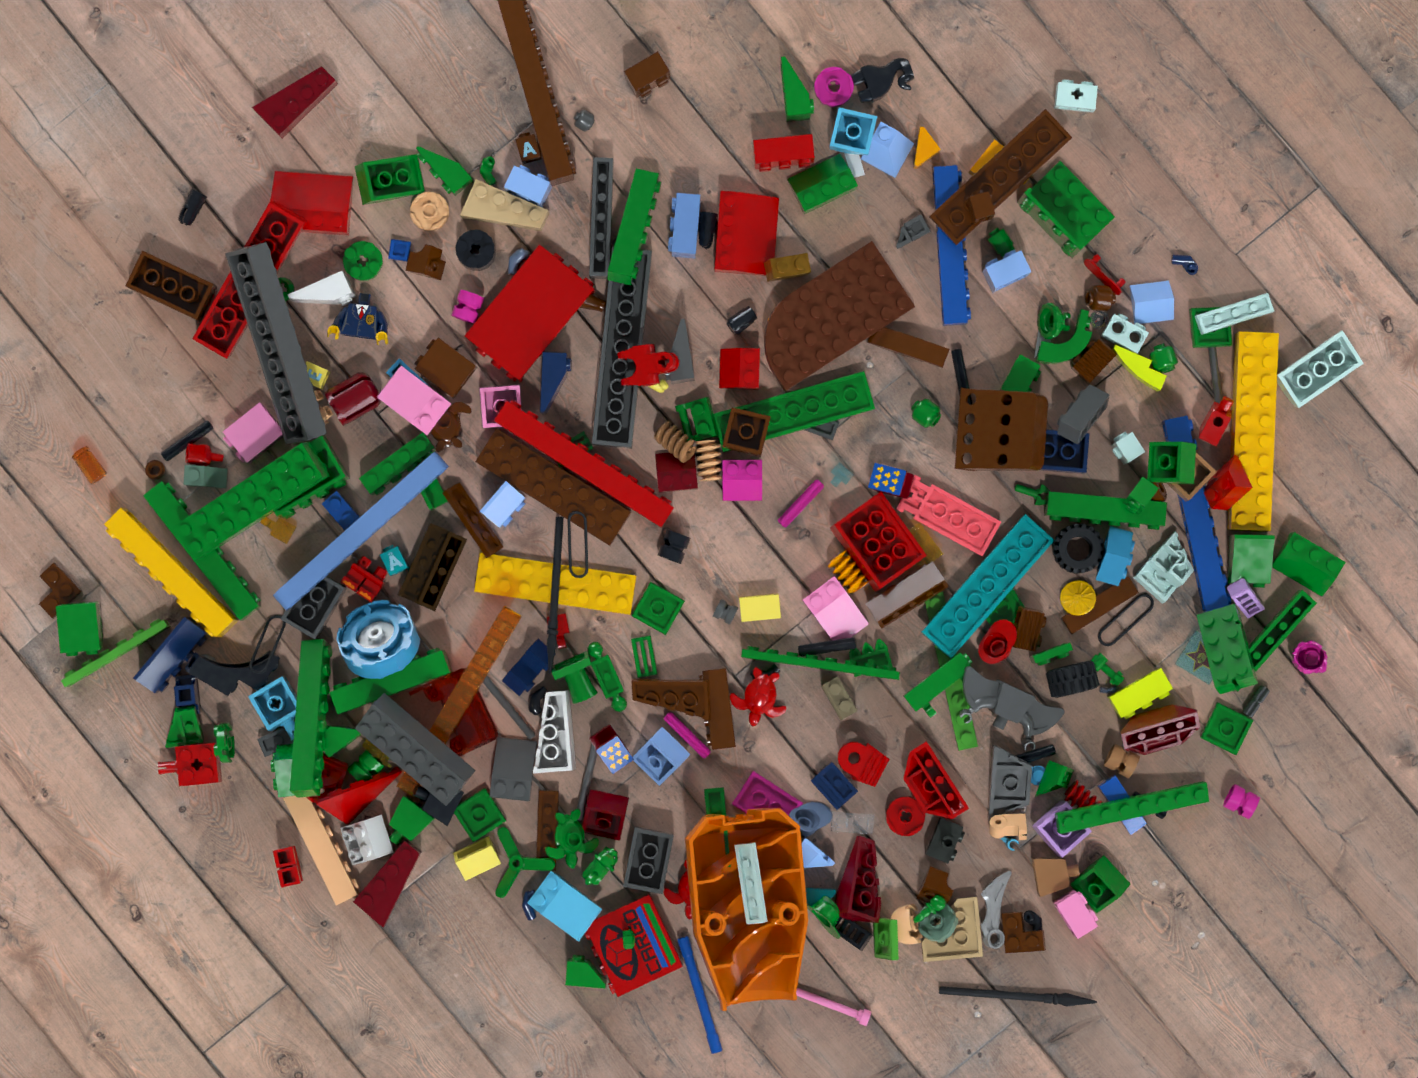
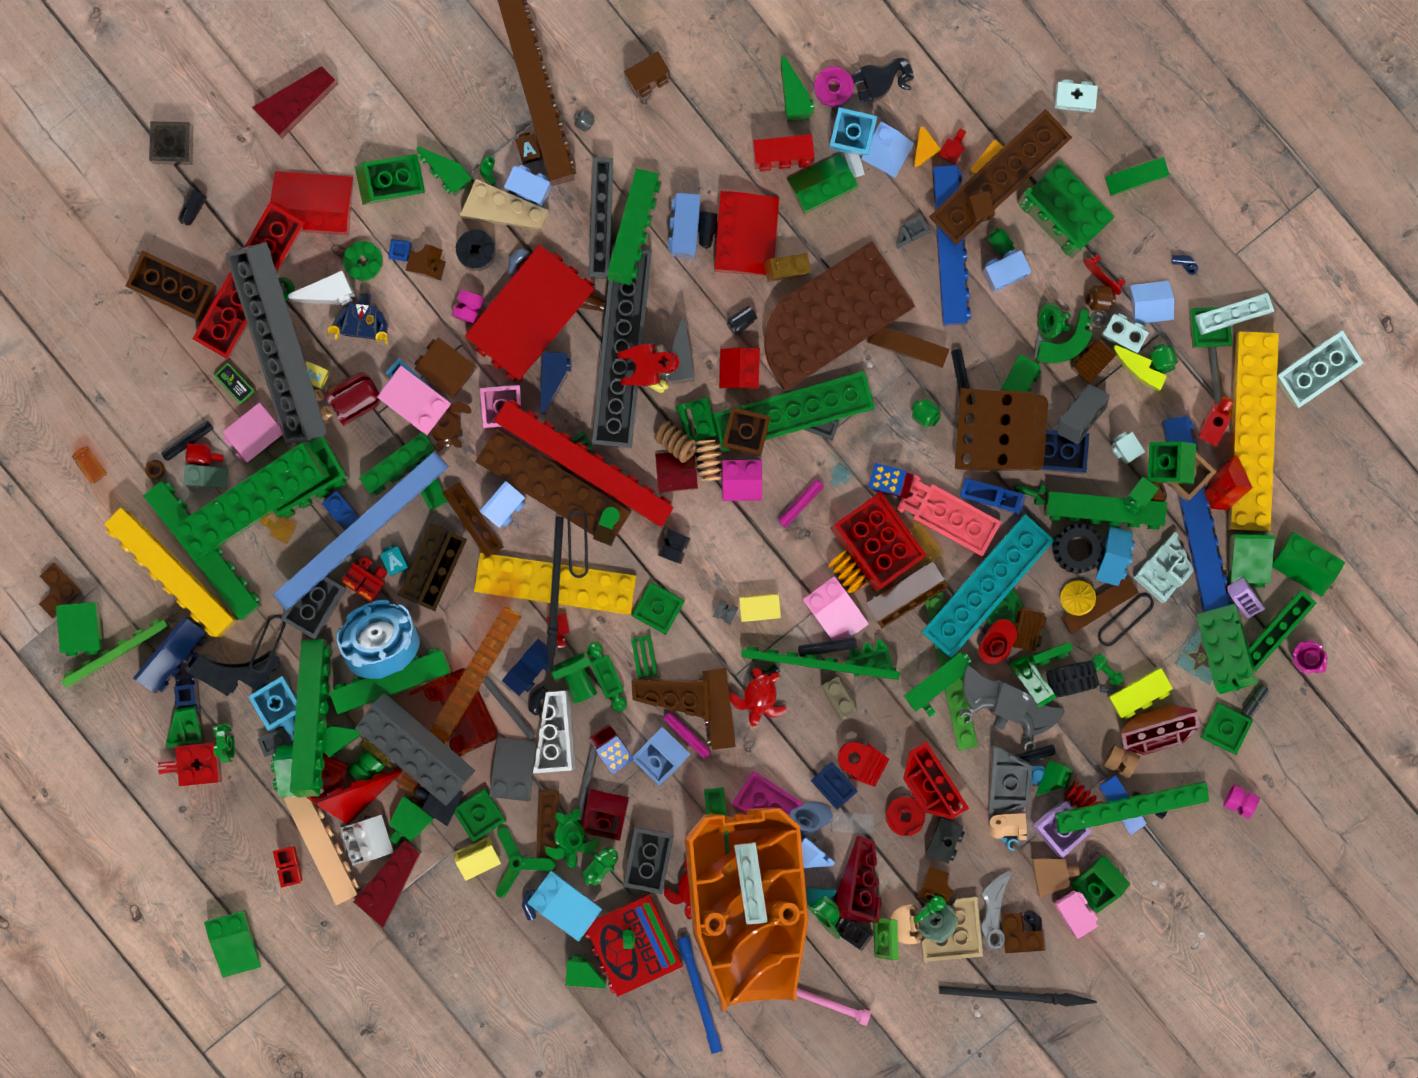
(171, 143): none -> clear smoke brick
(233, 943): none -> green slope
(234, 383): none -> tile
(429, 211): light nougat tile -> none
(609, 517): none -> leg
(952, 149): none -> red plate
(993, 496): none -> blue slope
(1032, 680): none -> green plate
(1137, 176): none -> green slope

